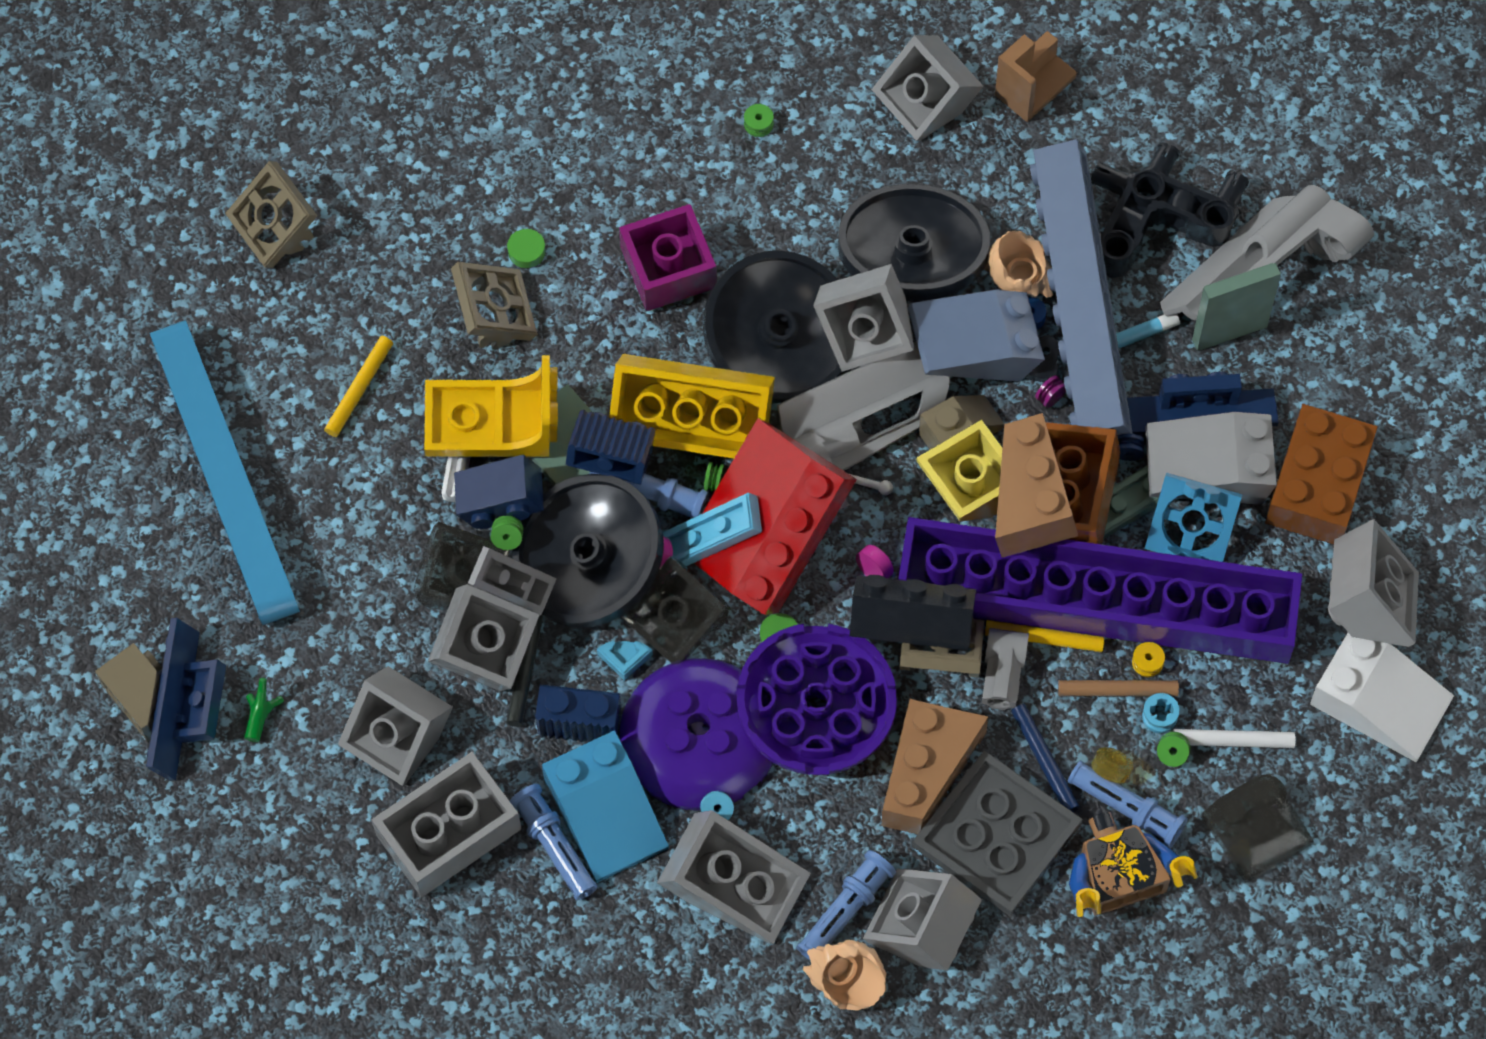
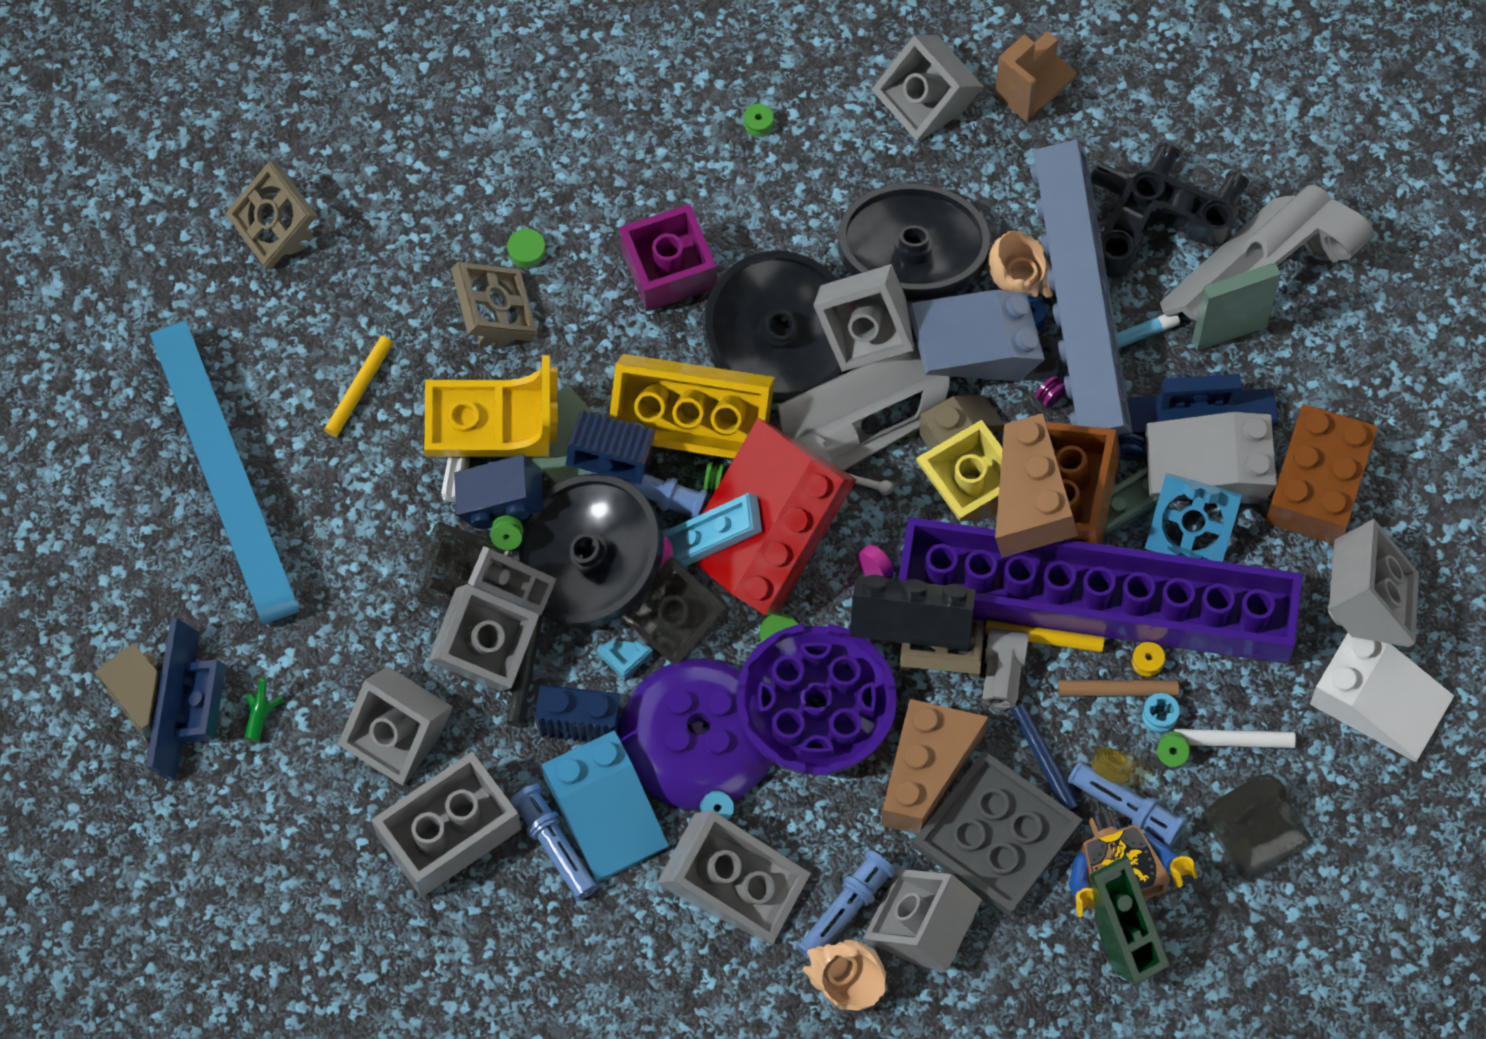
(1126, 923): none -> dark green slope

